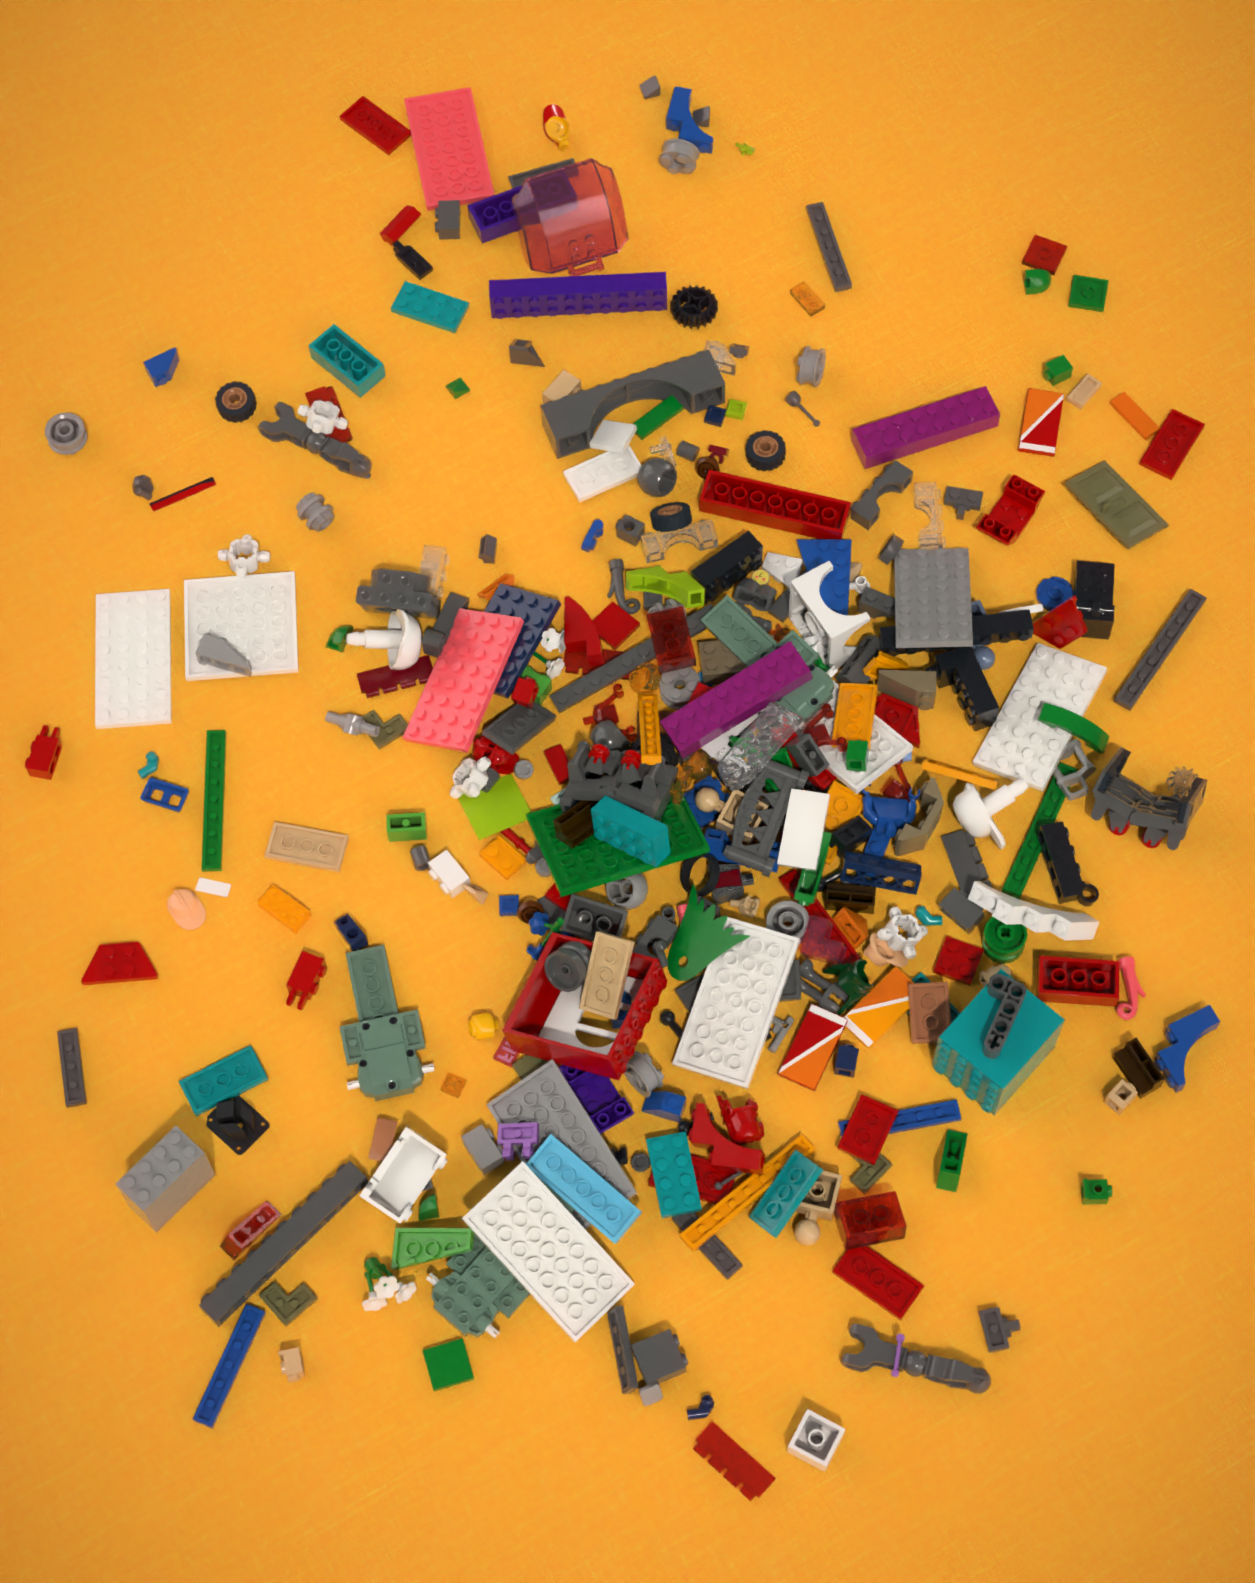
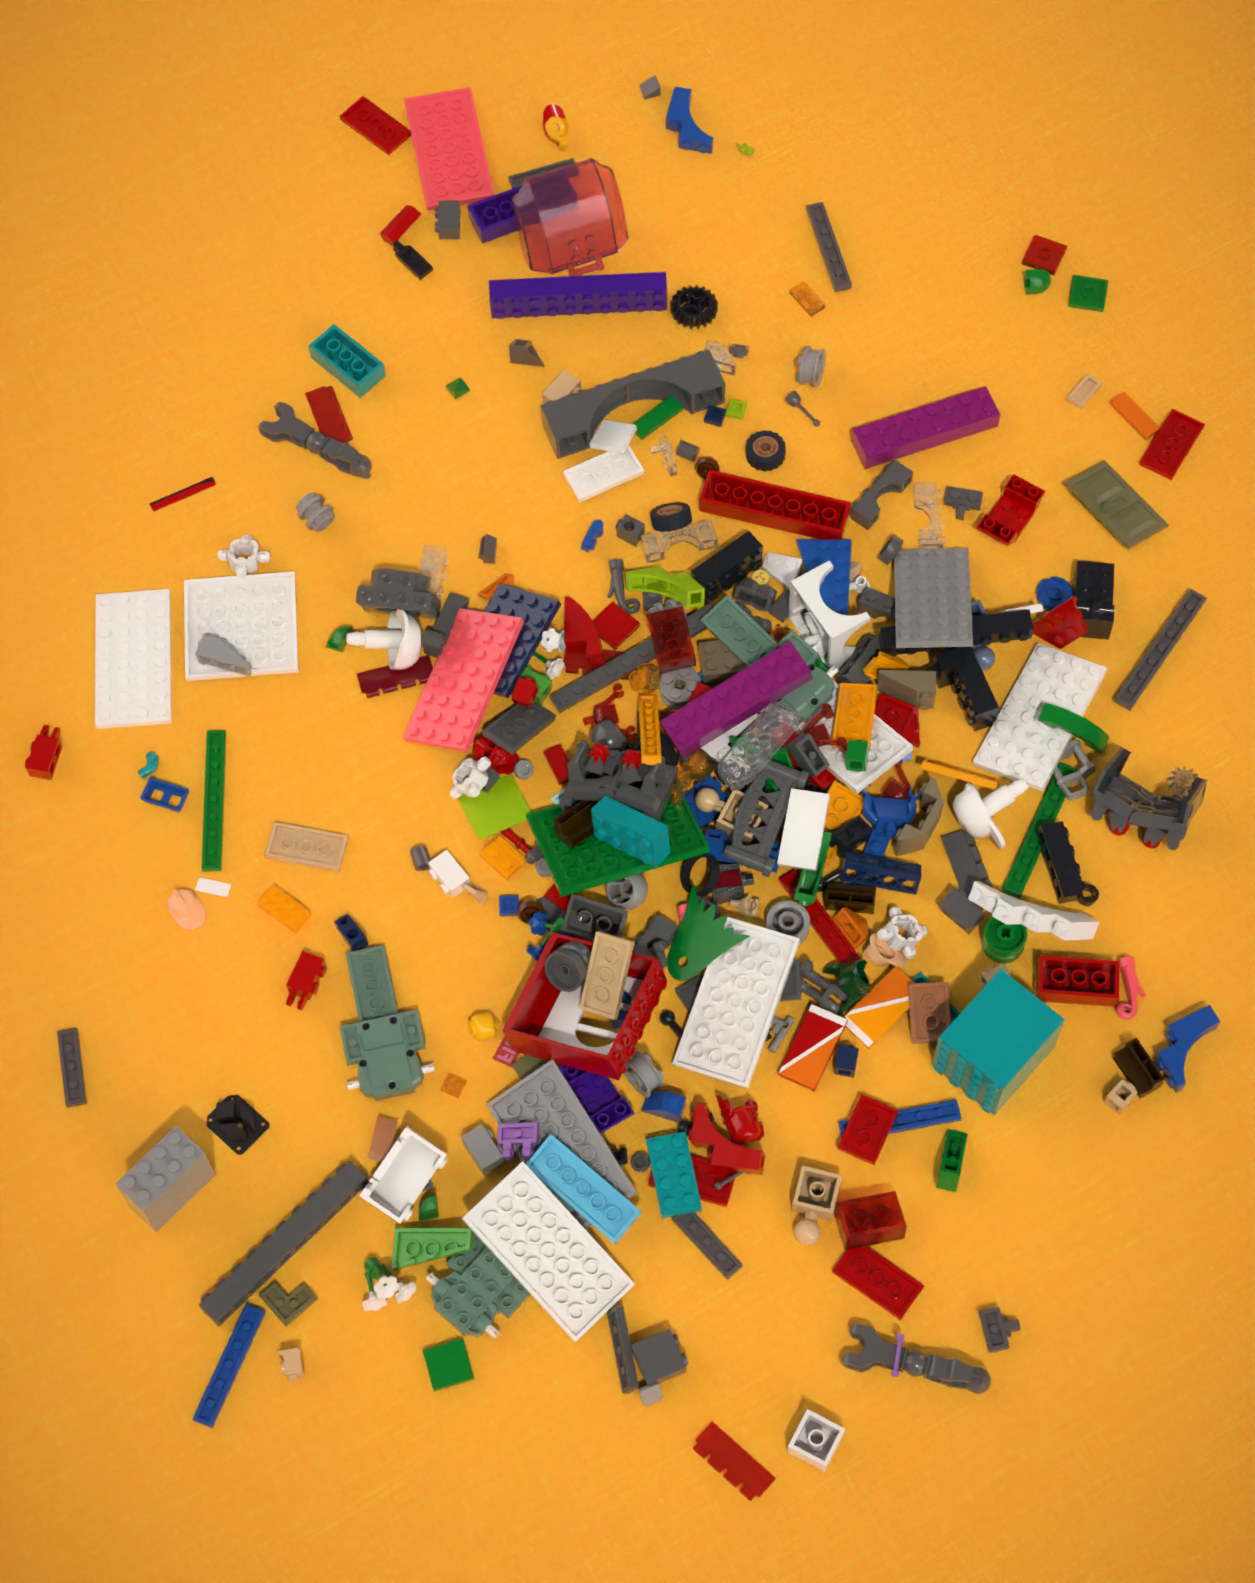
(66, 433): light grey wheel -> none
(119, 964): red wing -> none
(143, 486): dark grey piece -> none
(162, 367): blue slope -> none
(223, 1080): teal tile -> none
(235, 411): black wheel -> none
(250, 1230): clear red slope -> none
(322, 417): white piece -> none
(352, 724): light grey pin -> none
(388, 731): olive tile -> none
(406, 827): bright green brick -> none
(430, 307): teal plate -> none
(657, 477): dark grey wheel -> none
(669, 911): dark grey hinge -> none
(679, 156): light grey wheel -> none
(702, 117): dark grey slope -> none
(703, 1409): dark blue arm -> none
(718, 451): dark red tile -> none
(741, 1197): light orange plate -> none
(785, 1193): teal tile -> none
(817, 942): clear pink brick -> none
(869, 1174): olive tile -> none
(926, 918): teal arm -> none
(958, 961): red plate -> none
(1002, 1019): dark grey beam -> none
(1041, 422): tile -> none
(1057, 370): green brick -> none
(1090, 1196): green brick -> none

